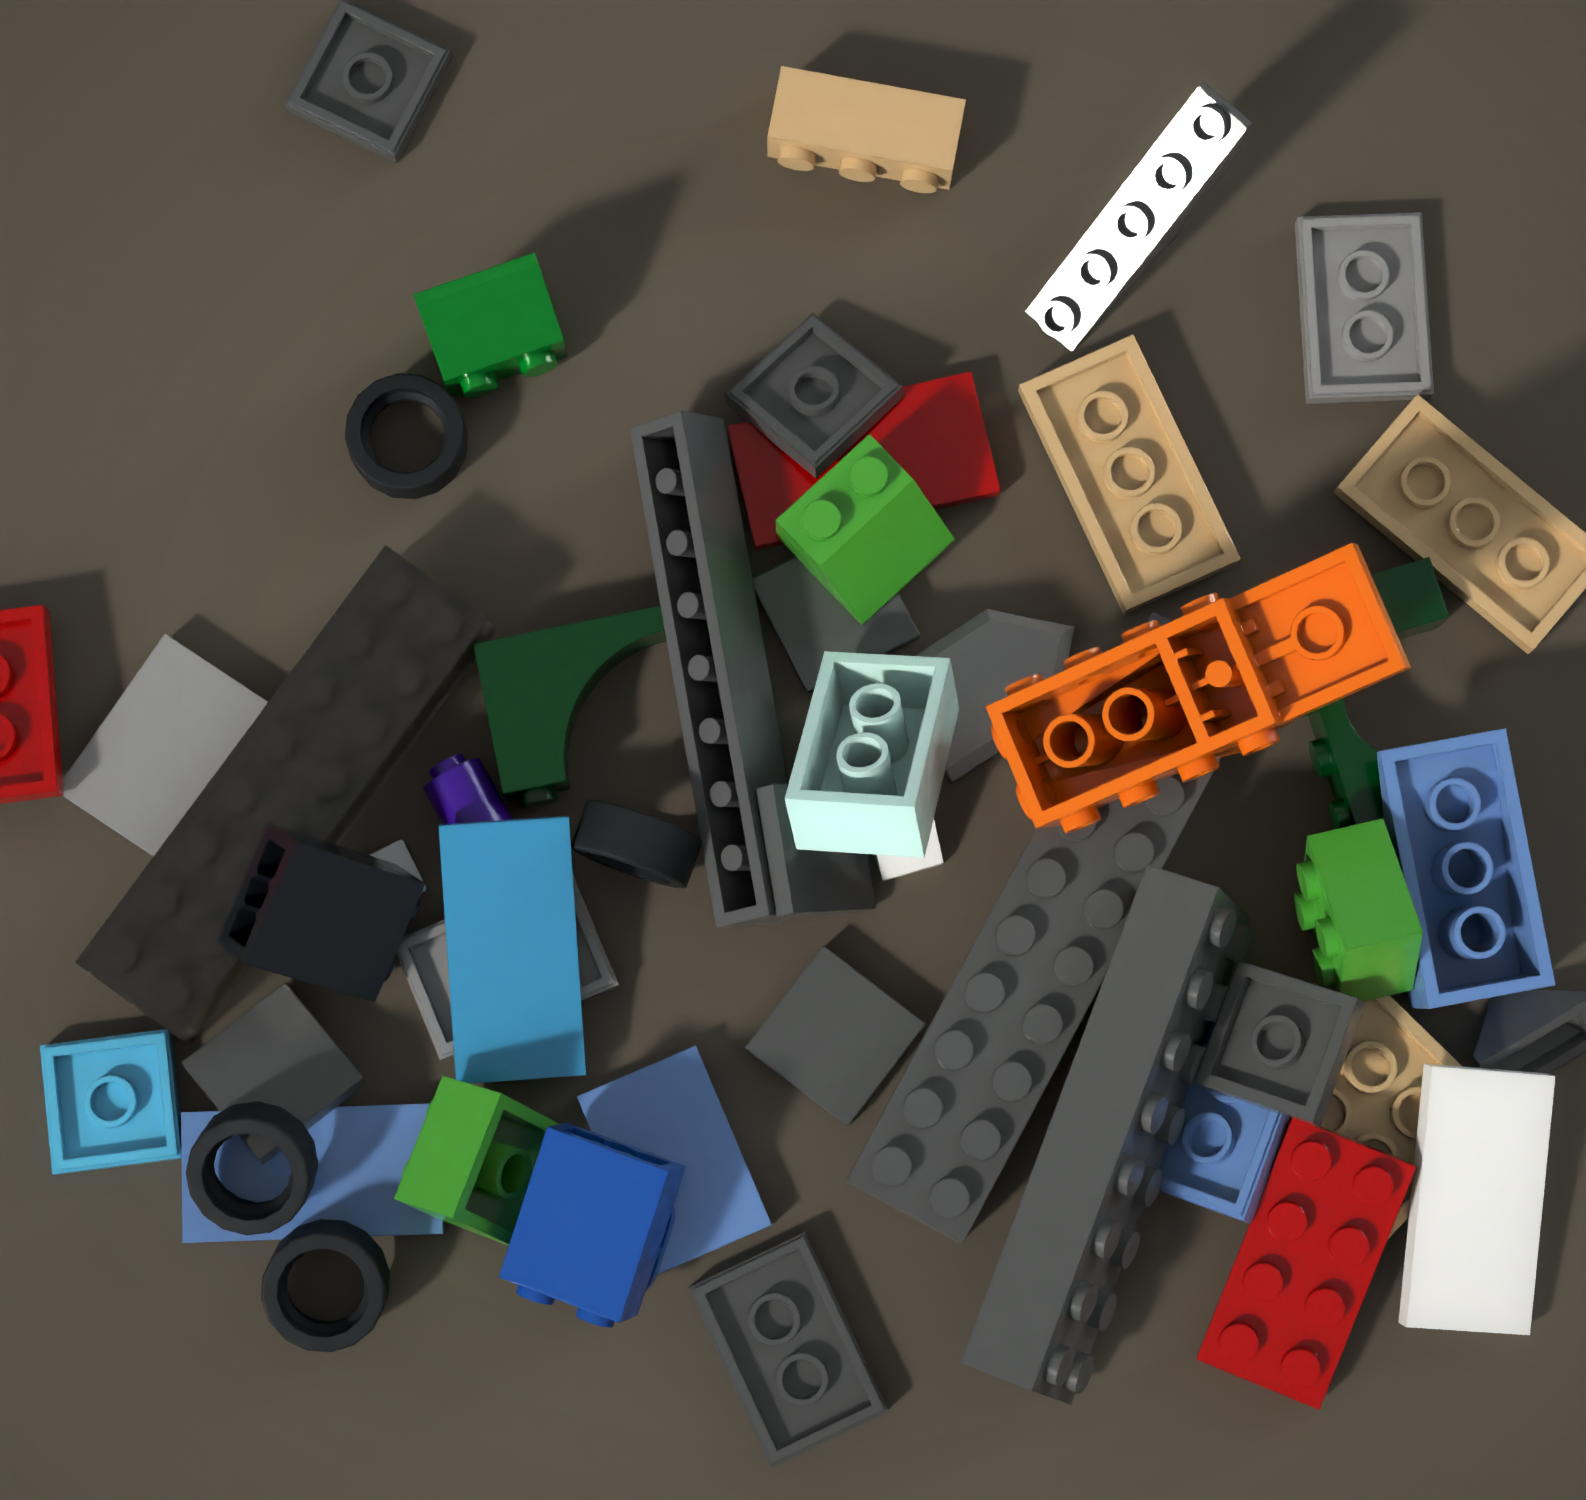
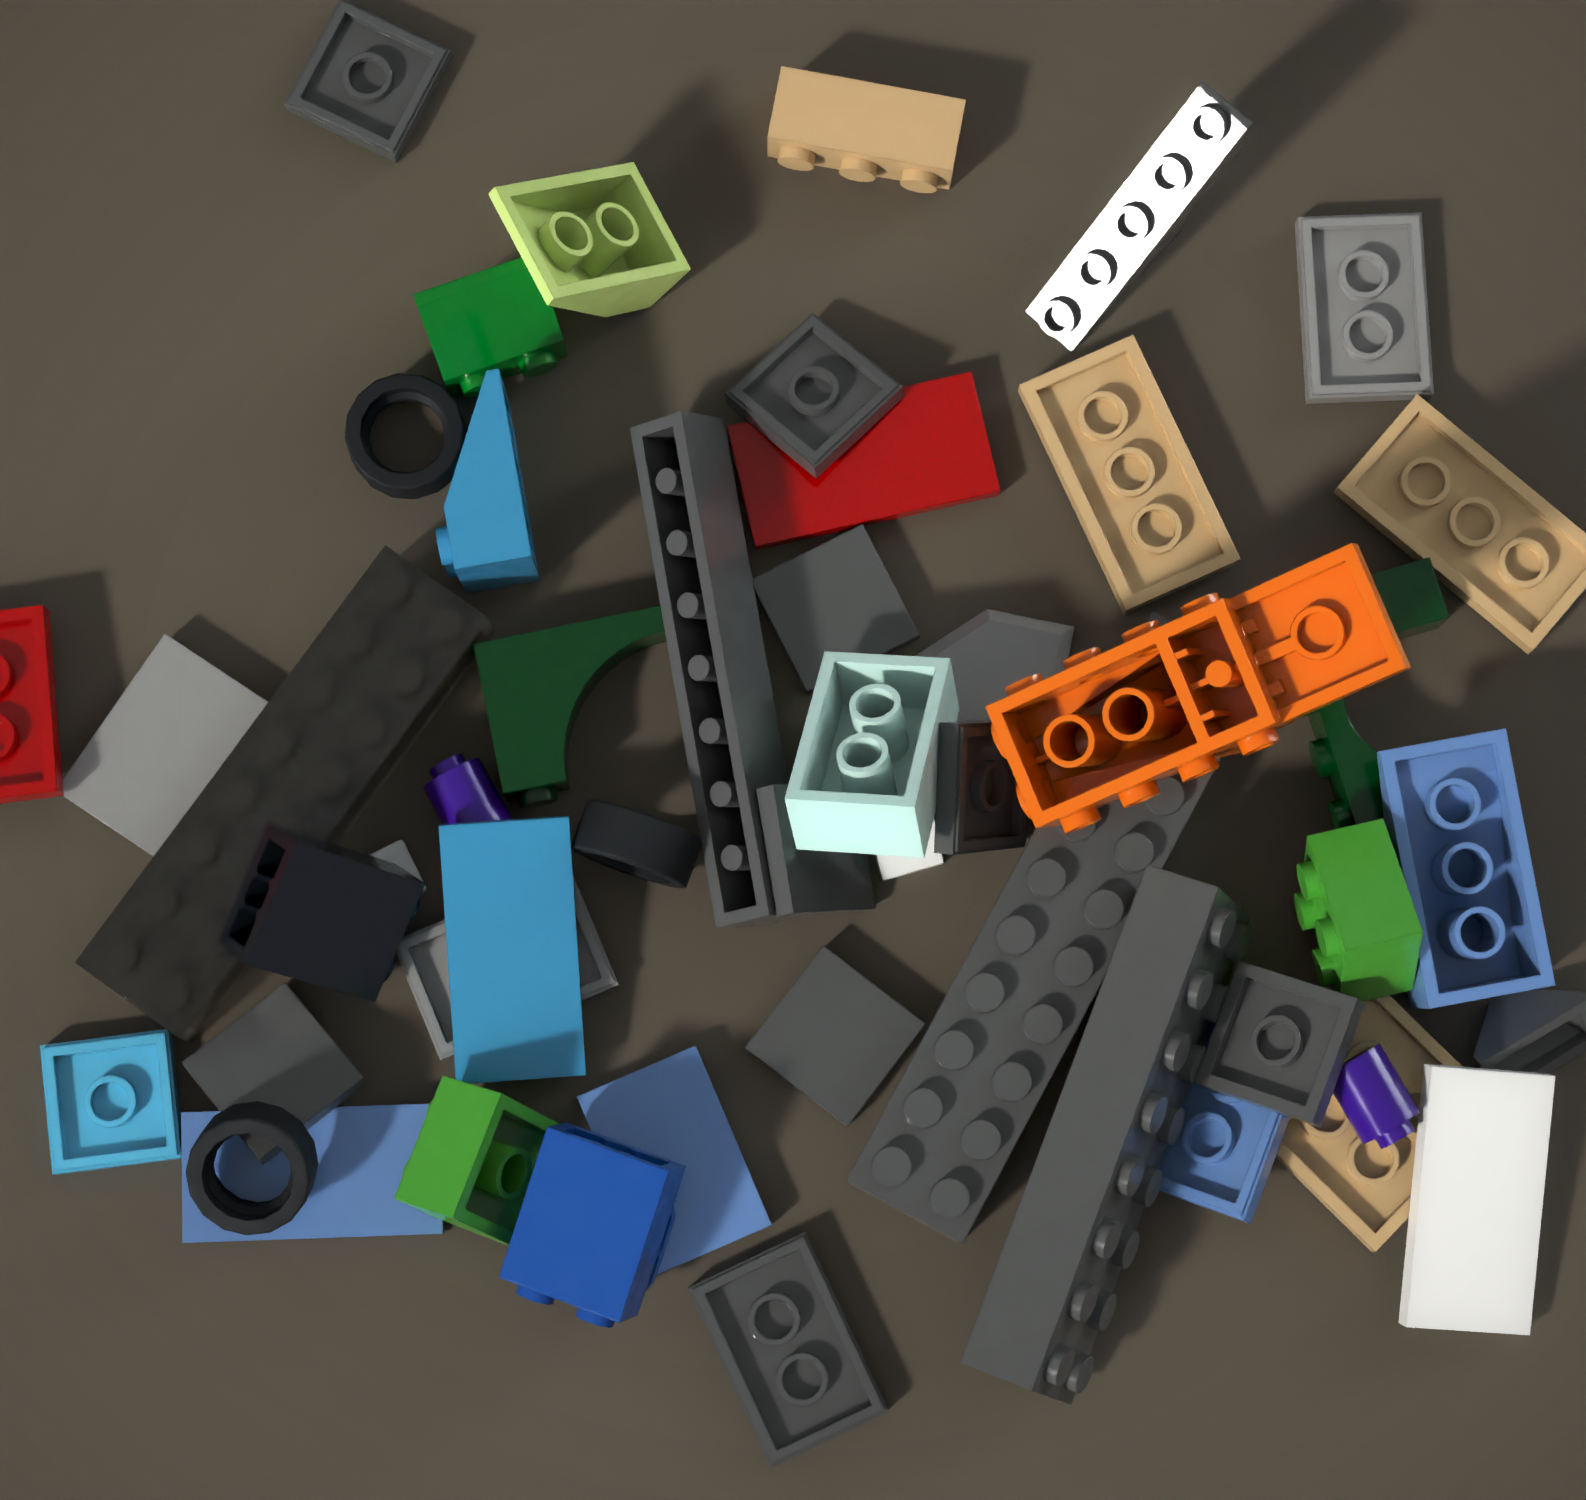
(303, 1329): black tyre -> none
(486, 506): none -> dark azure slope
(592, 239): none -> yellowish green slope
(864, 530): bright green slope -> none
(975, 793): none -> dark grey tile
(1306, 1262): red plate -> none
(1375, 1098): none -> dark purple brick

